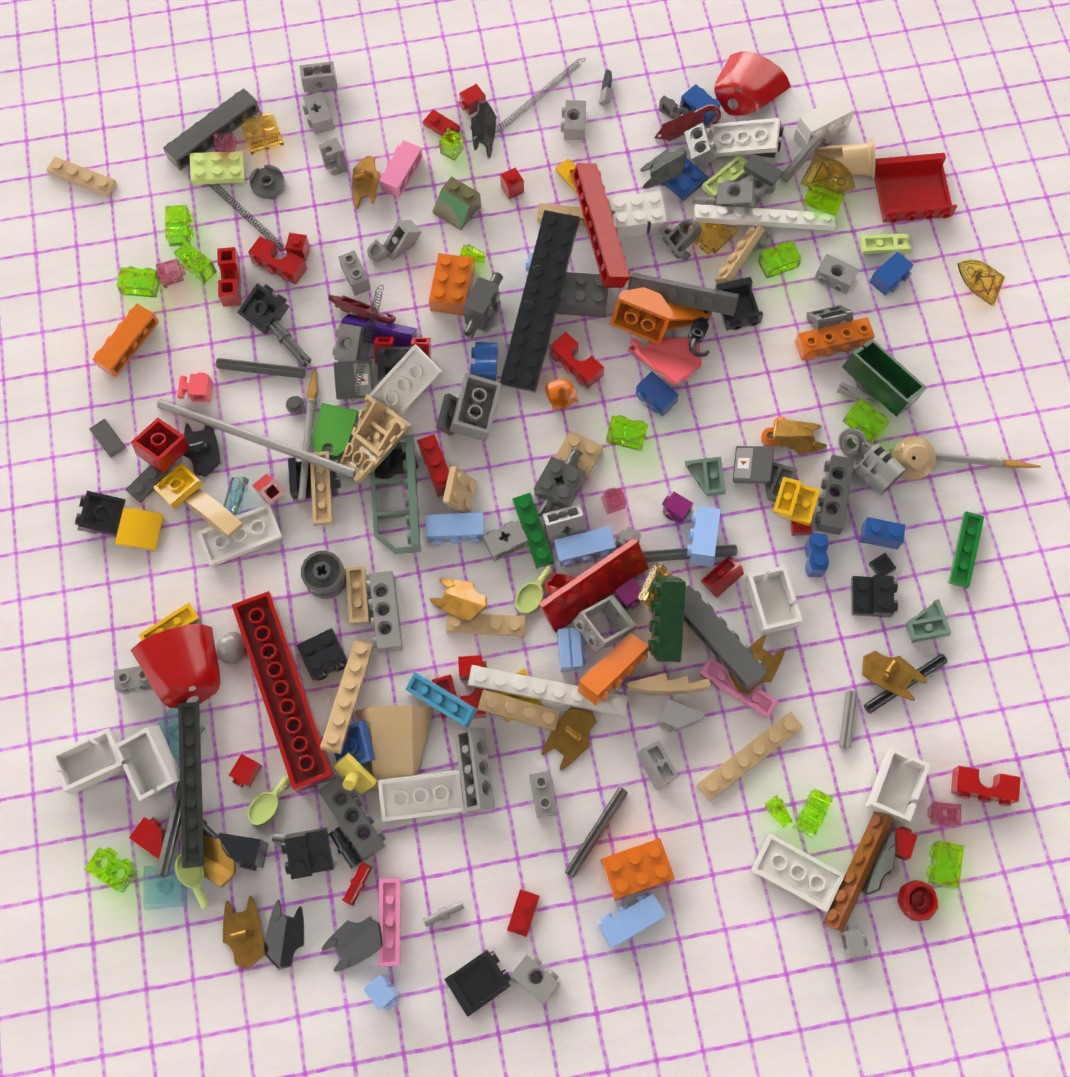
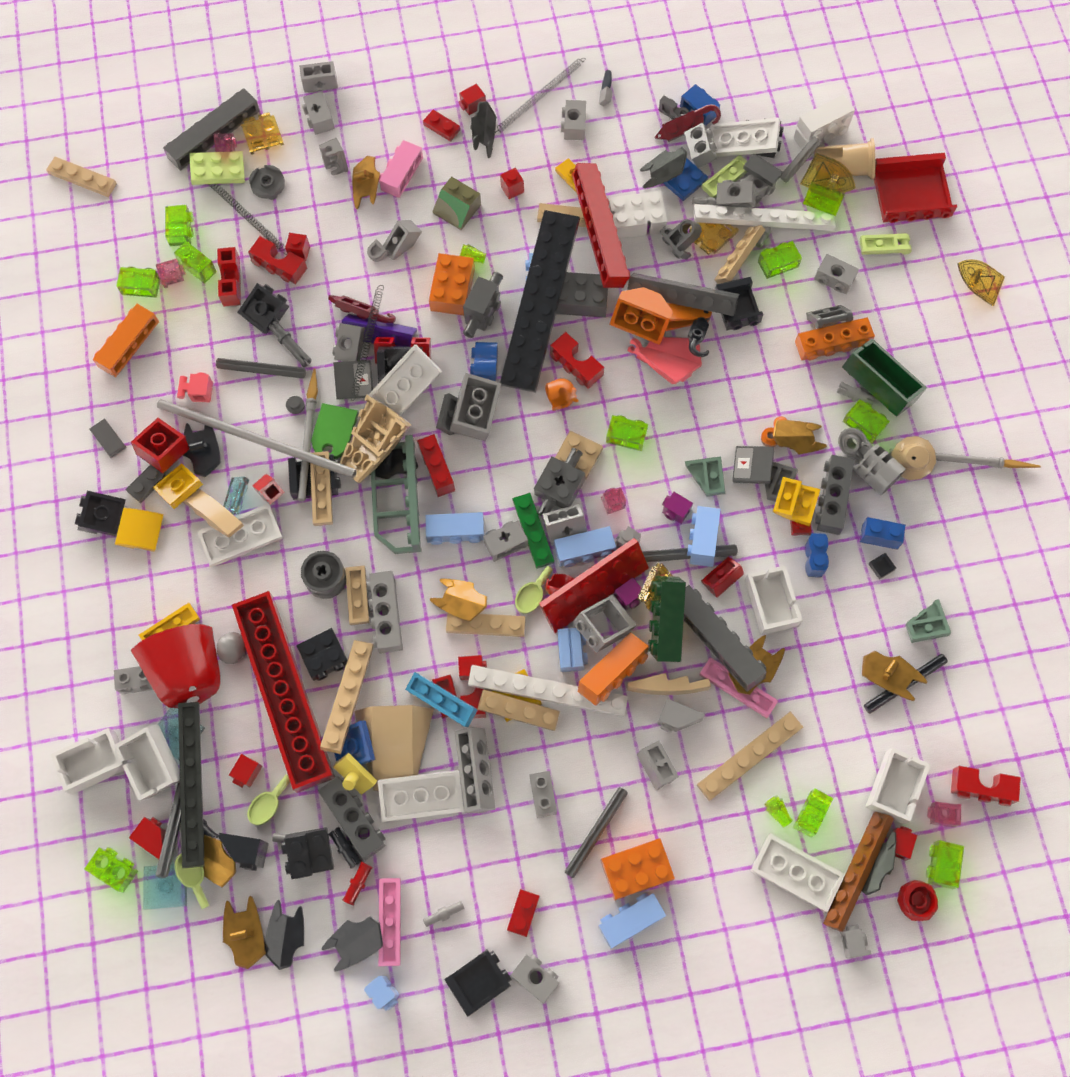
(354, 273): light grey brick -> none
(451, 144): clear neon green brick -> none
(459, 490): tan plate -> none
(571, 735): pearl gold shield -> none
(656, 394): blue brick -> none
(756, 76): piece -> none
(848, 720): light grey axle -> none
(873, 596): black plate -> none
(891, 274): blue brick -> none
(966, 549): green plate -> none

